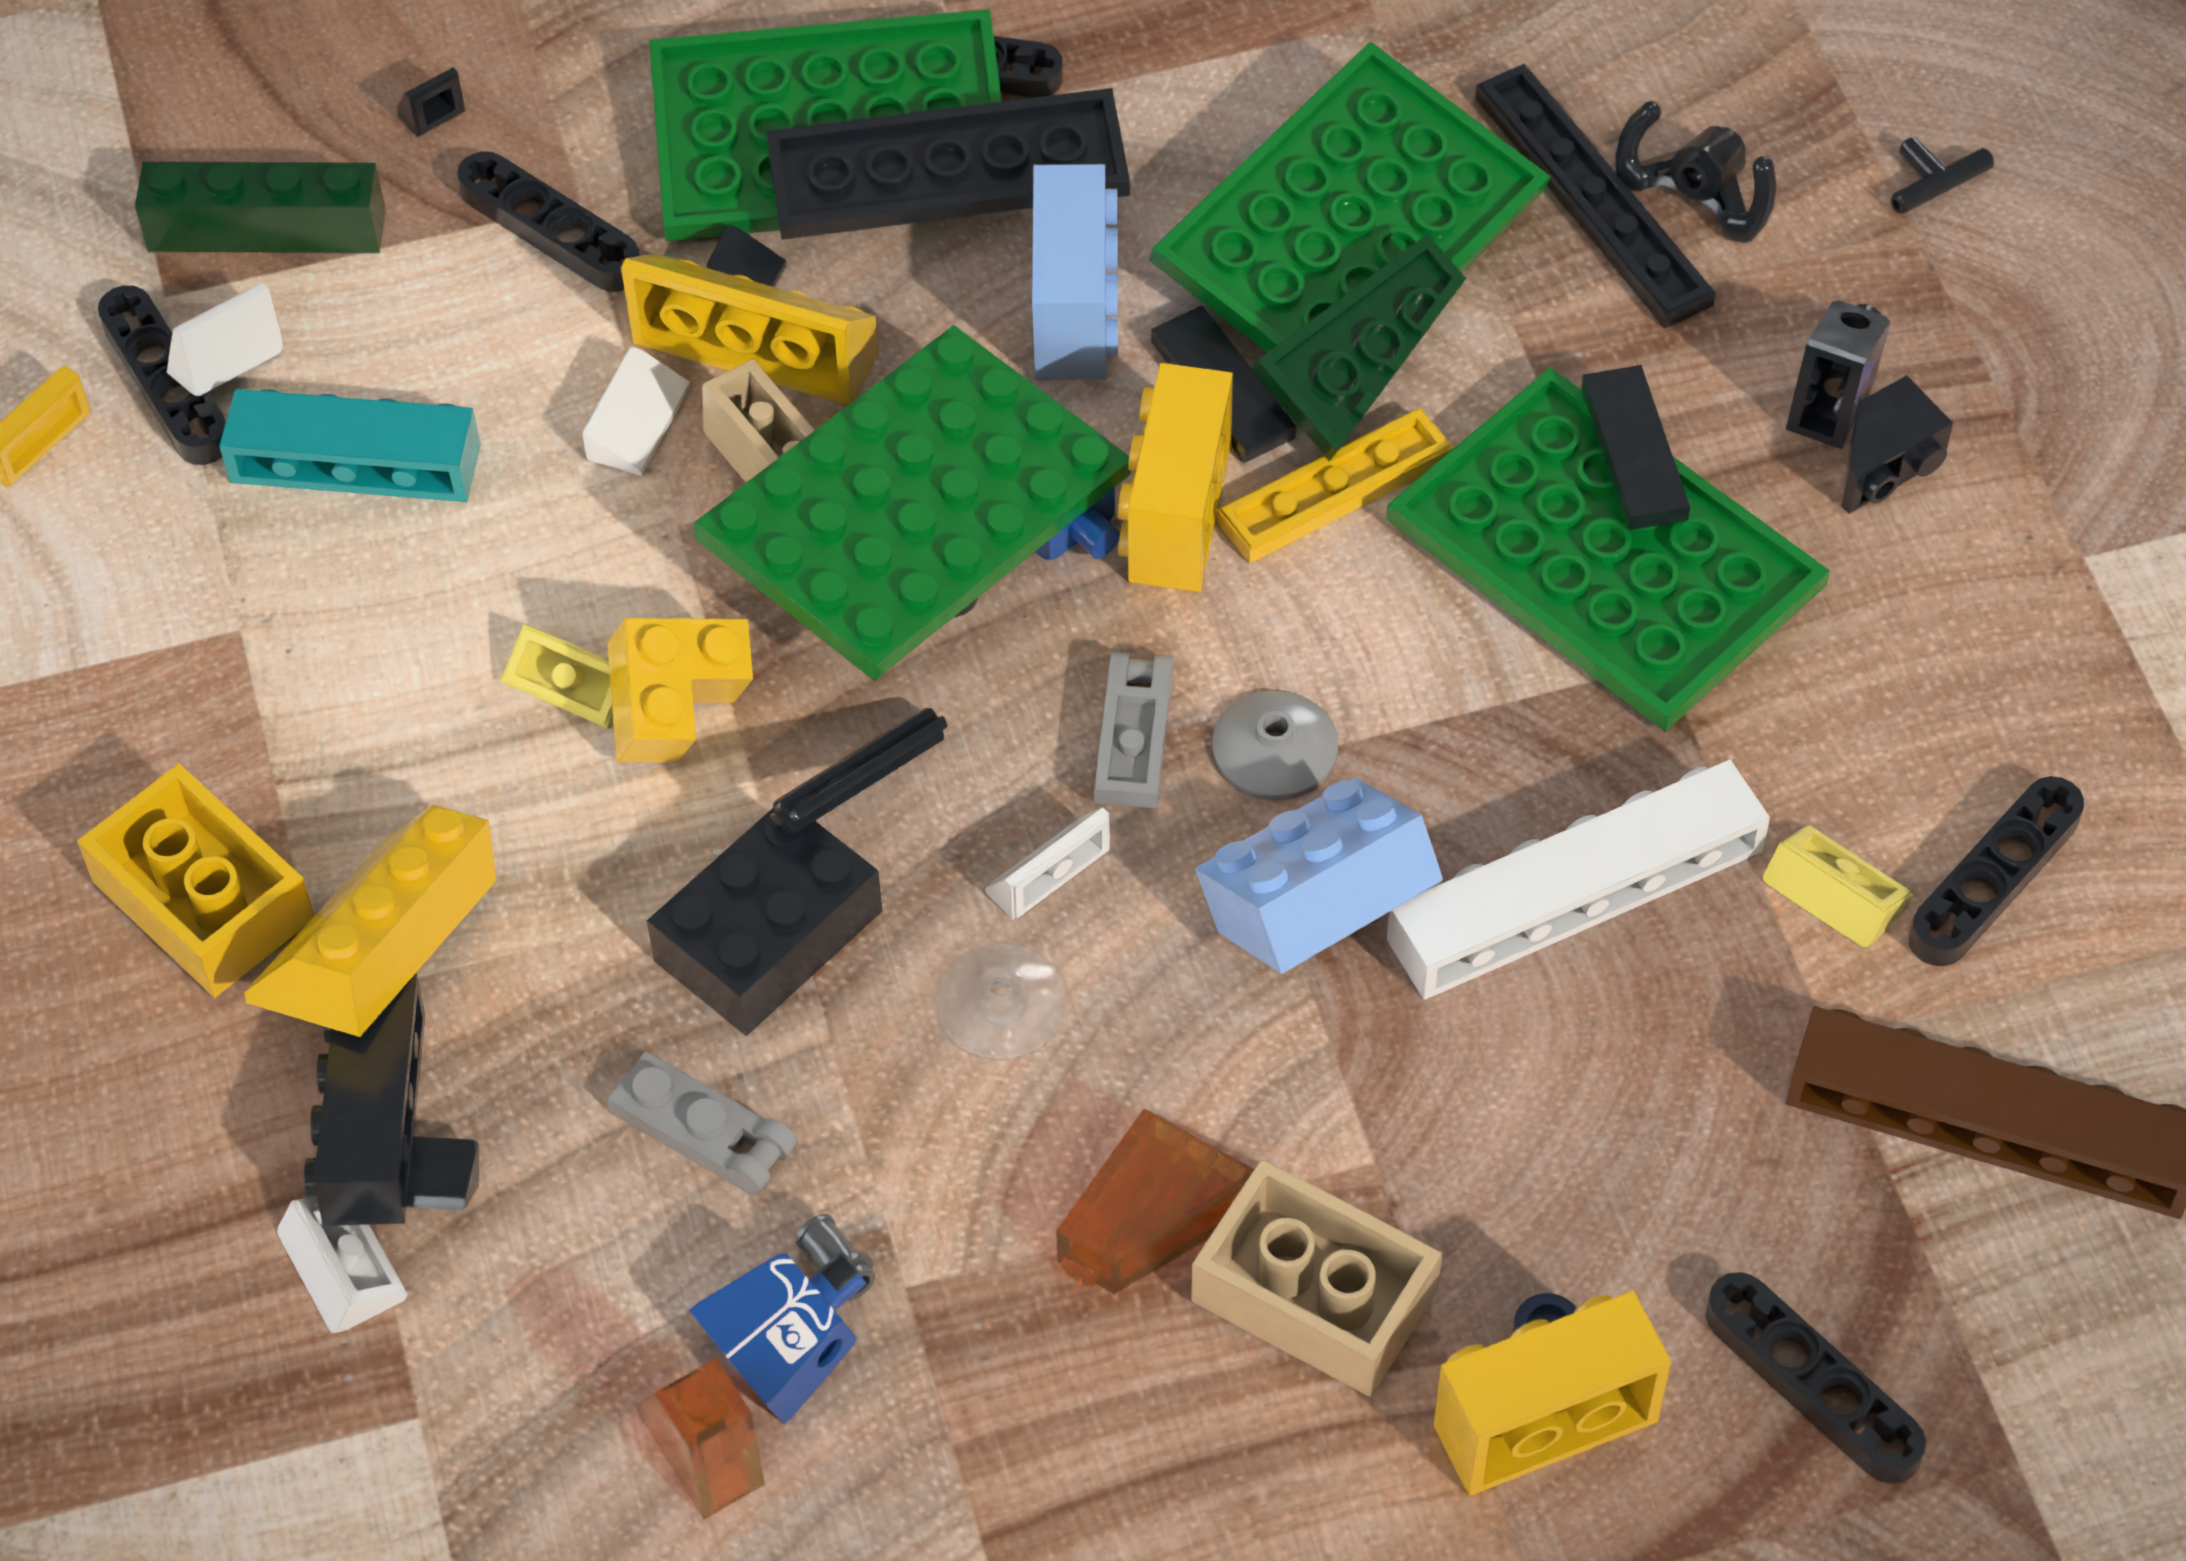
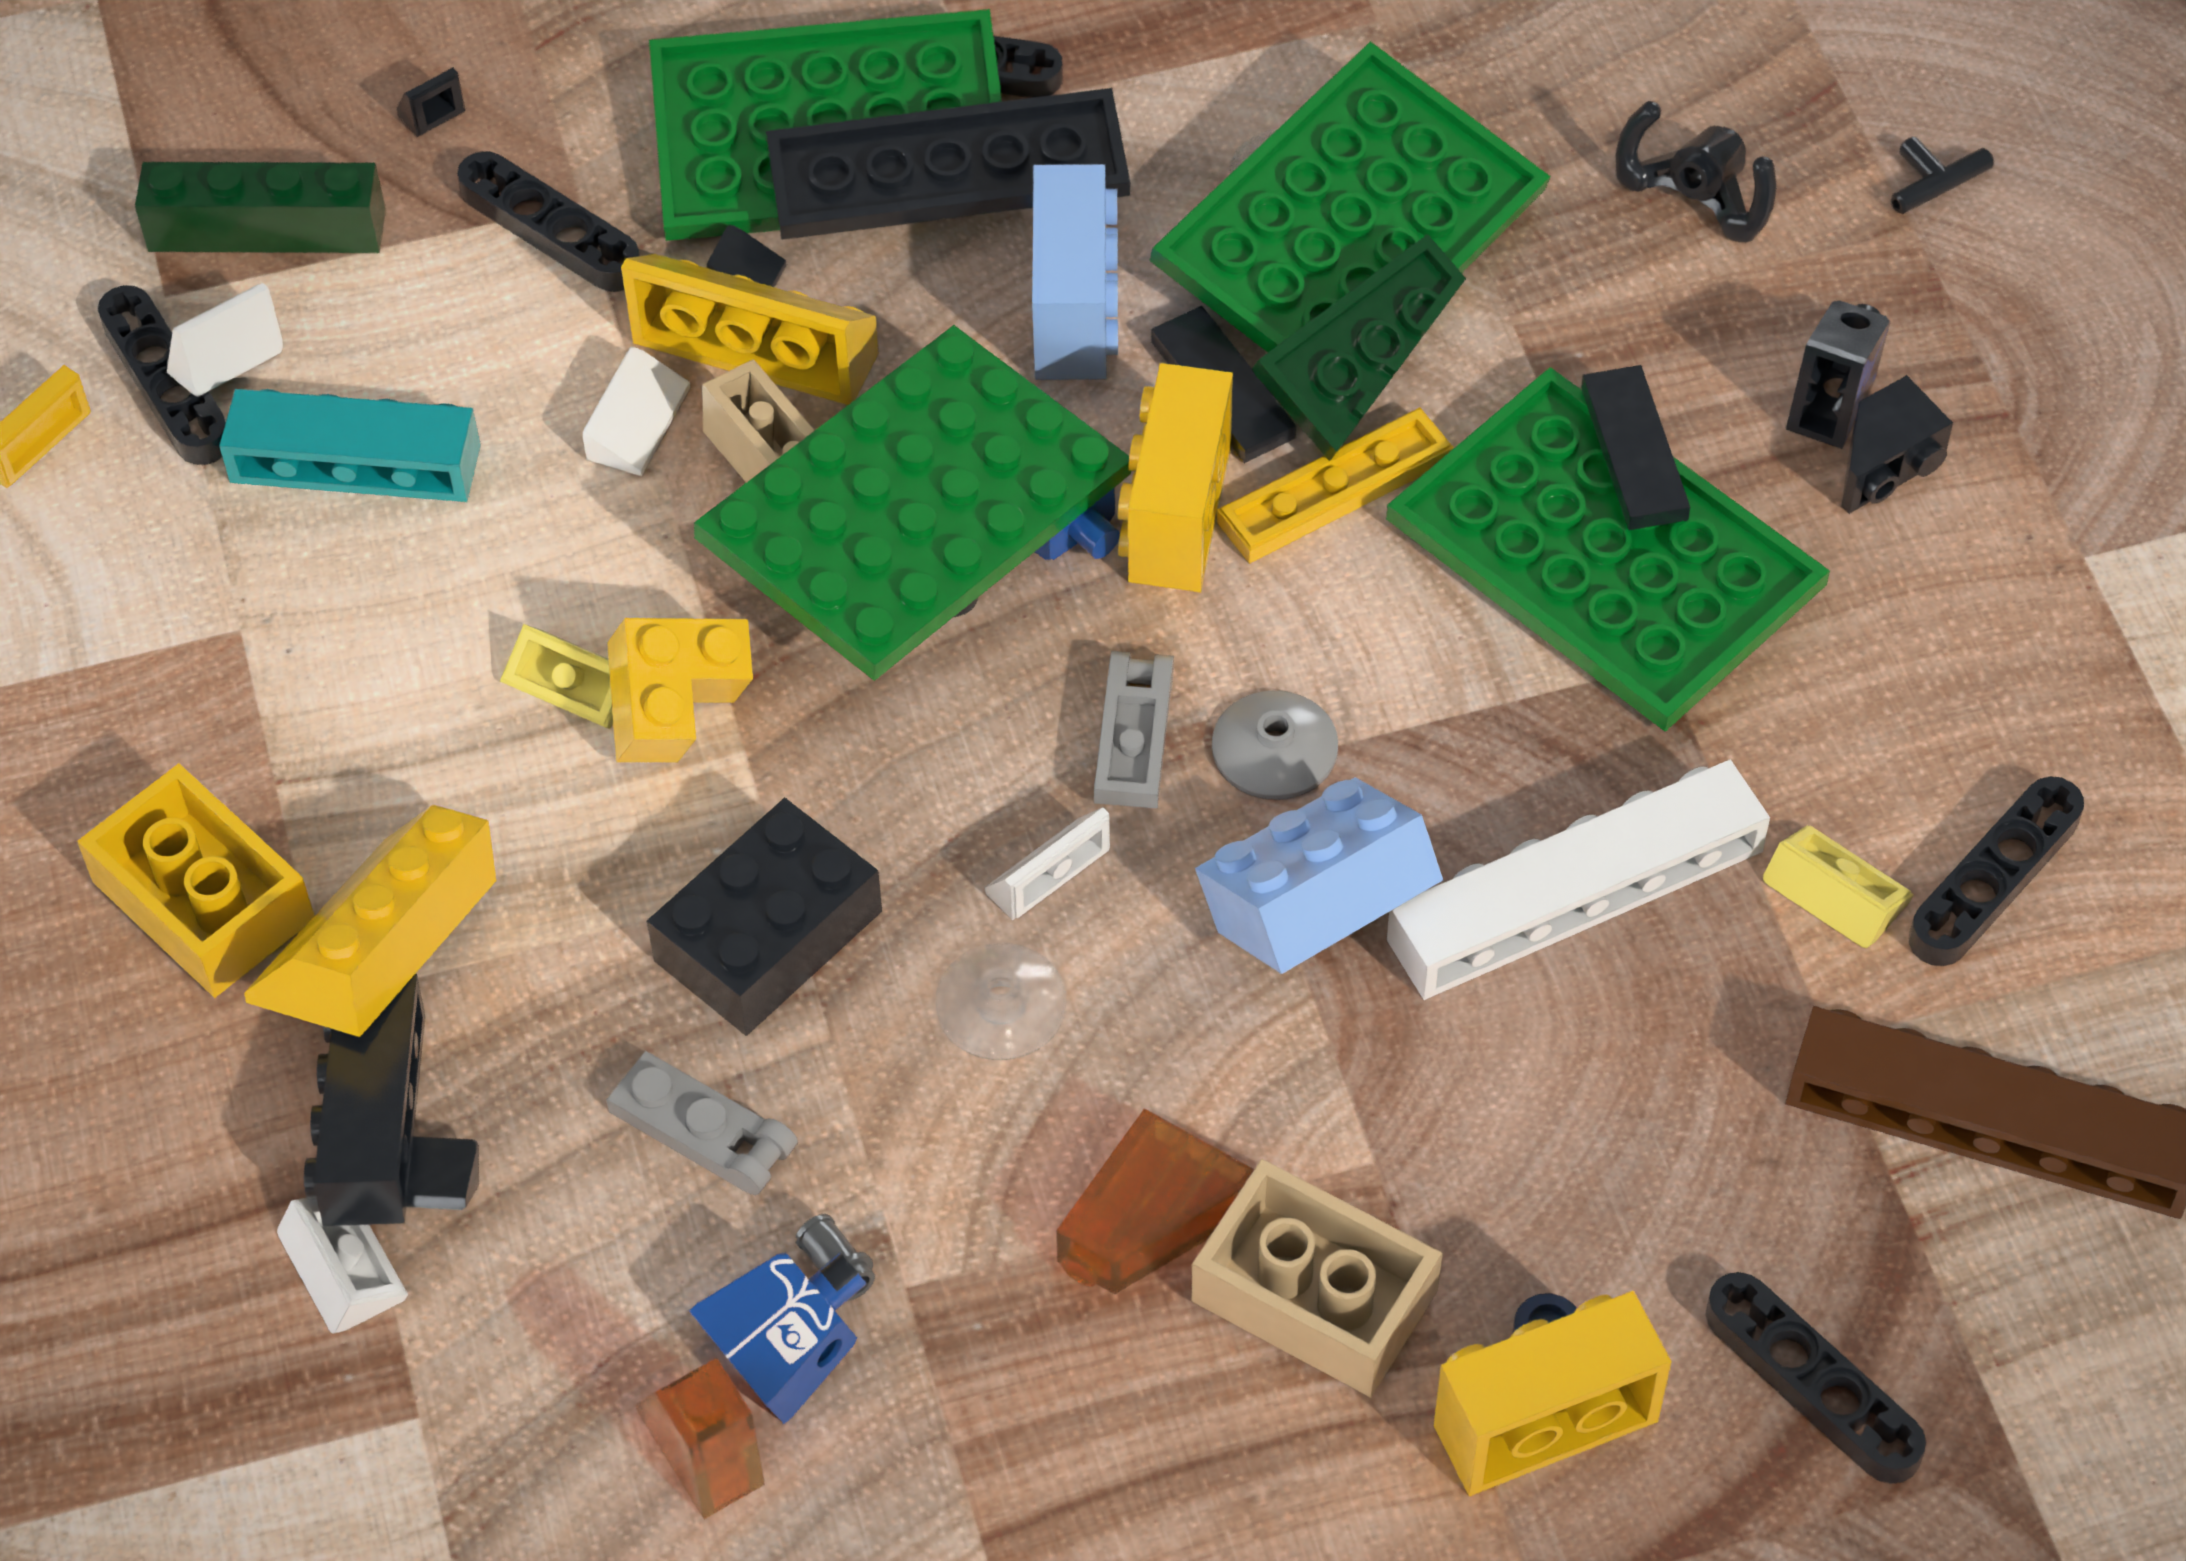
(858, 771): black axle -> none
(1596, 196): black tile -> none

